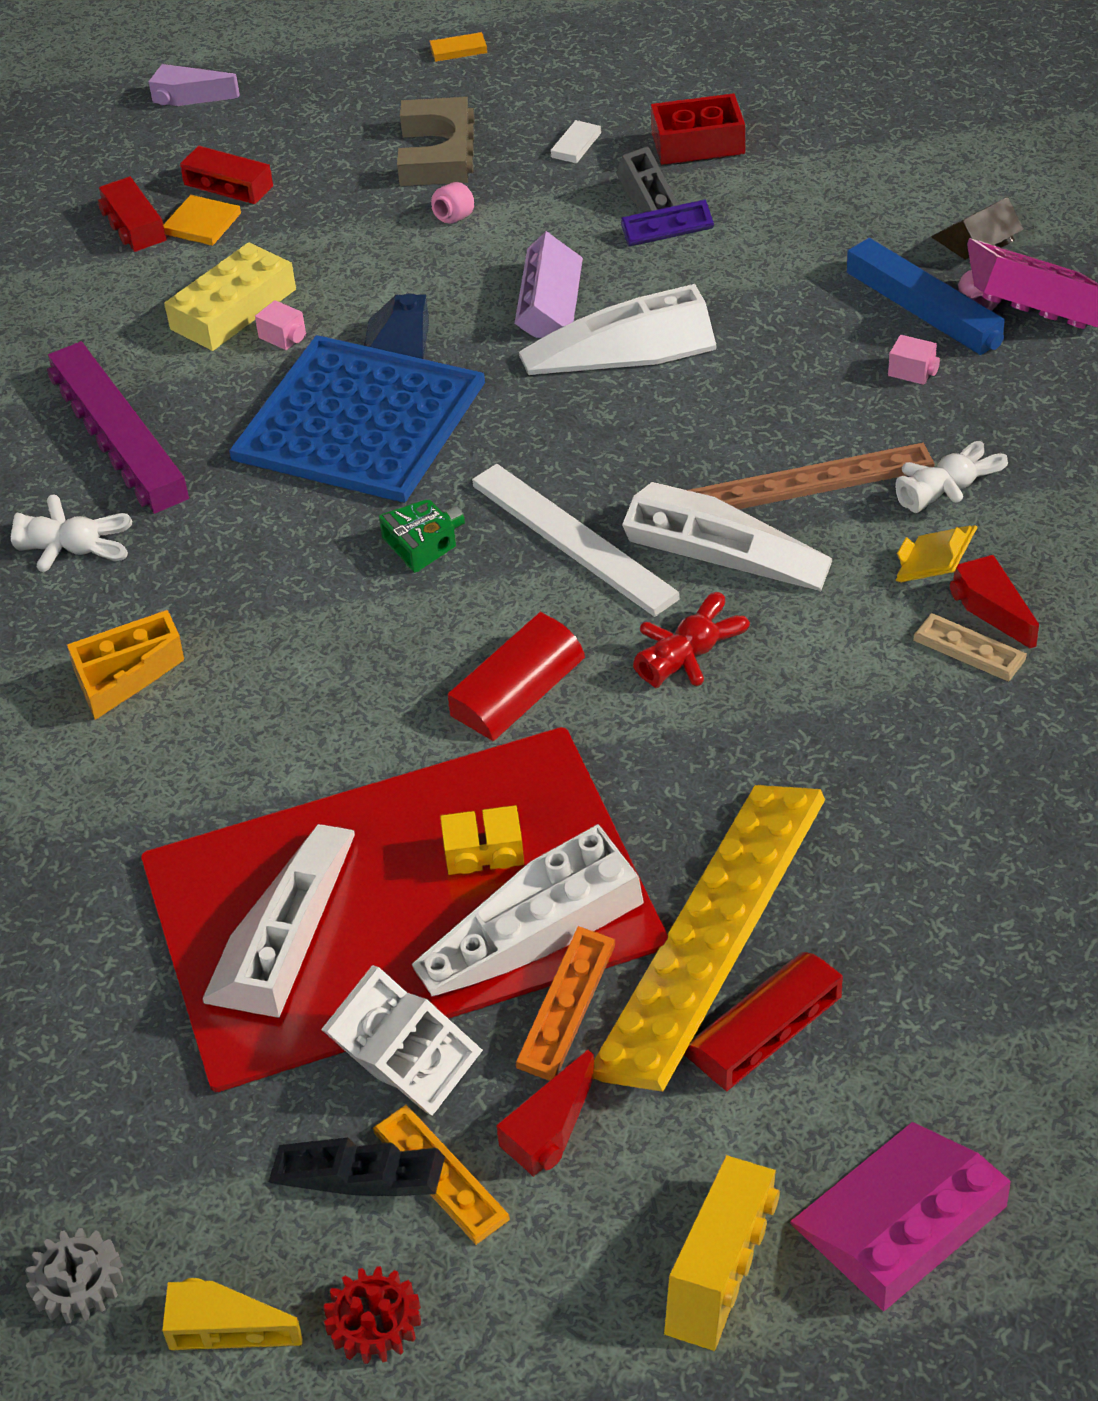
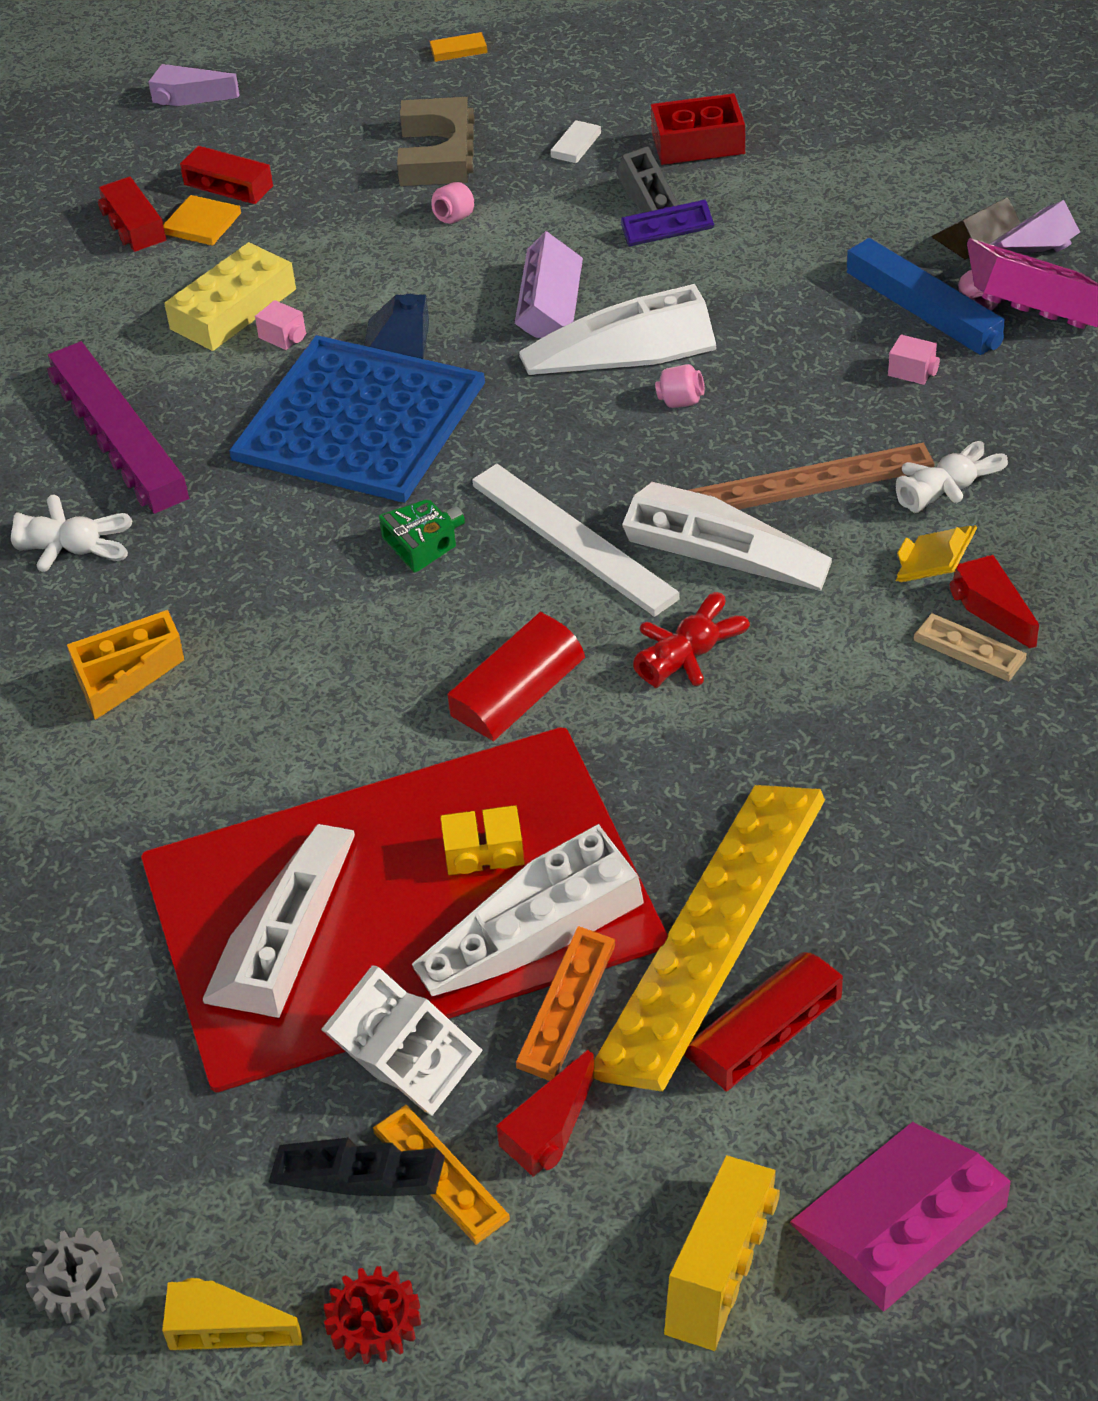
(680, 386): none -> bright pink head
(1043, 231): none -> lavender slope

